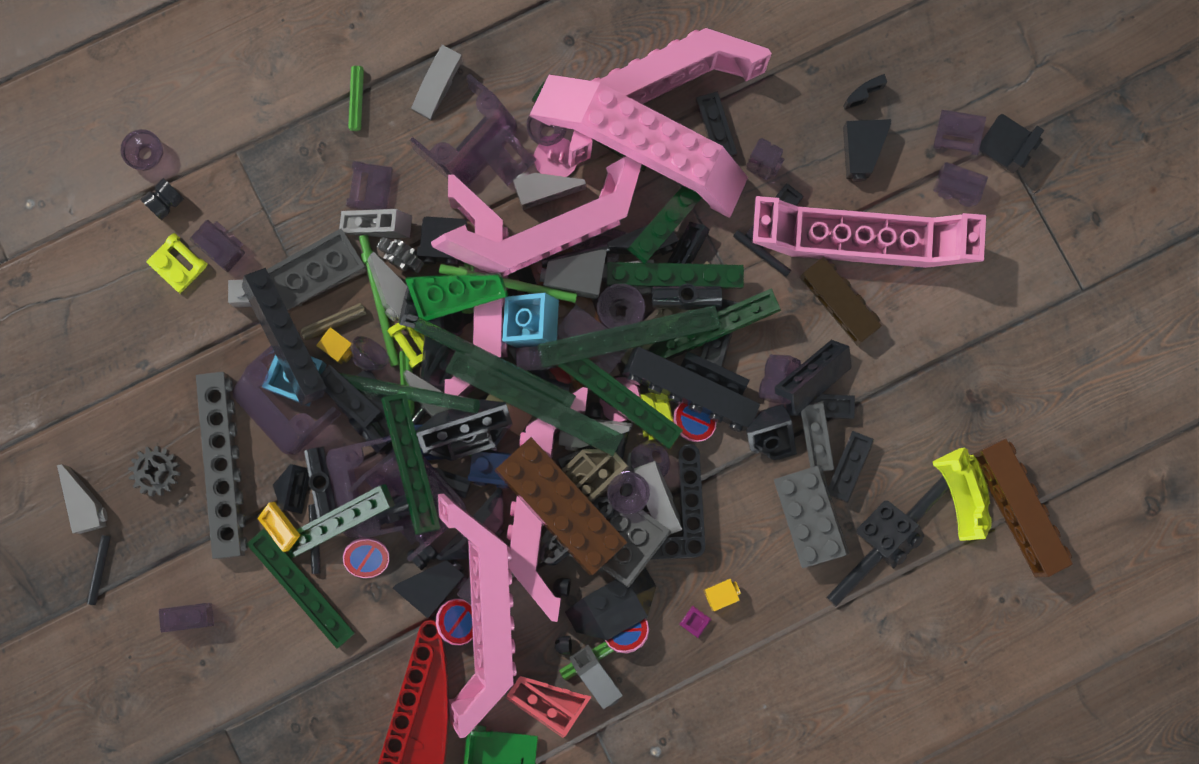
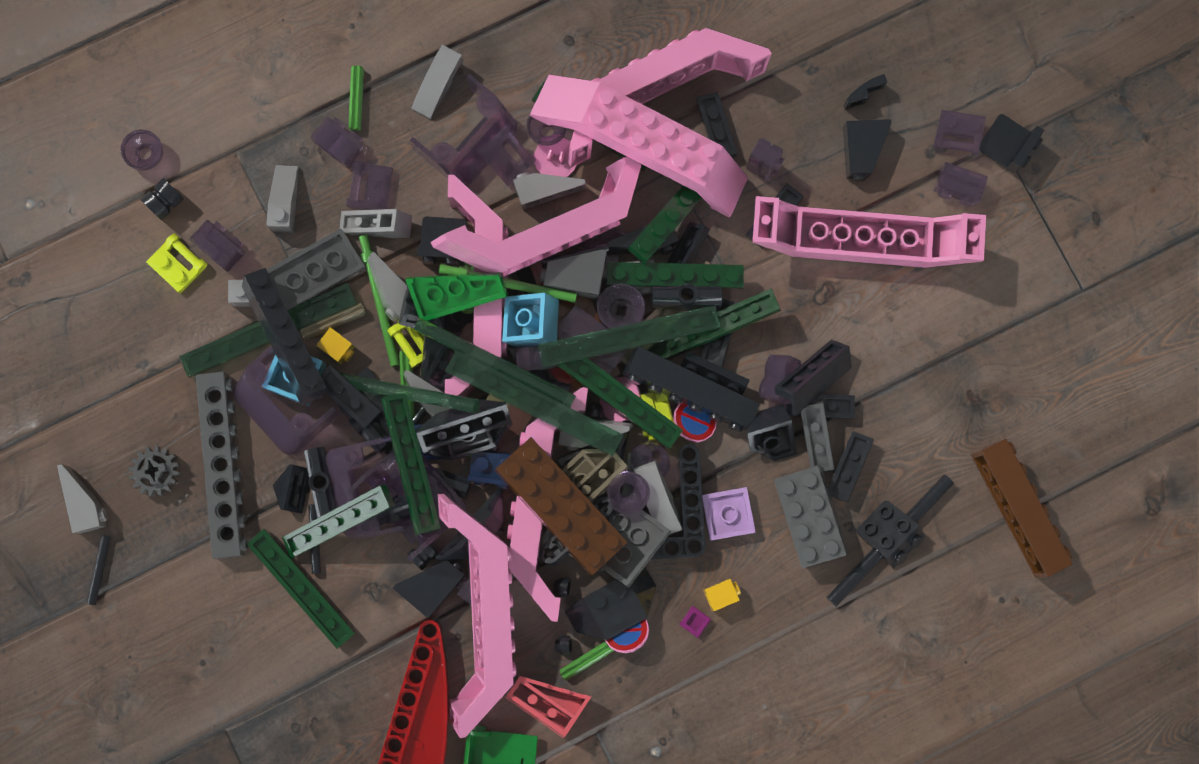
(186, 617): clear purple brick -> none
(254, 337): none -> clear green plate
(278, 526): yellow tile -> none
(283, 199): none -> light grey slope
(337, 142): none -> clear purple brick
(366, 557): piece -> none
(368, 354): piece -> none
(400, 255): dark grey gear -> none
(455, 622): piece -> none
(595, 677): slope -> none
(728, 514): none -> lavender plate
(762, 253): black bar -> none
(840, 301): dark brown brick -> none
(968, 493): neon yellow windscreen -> none

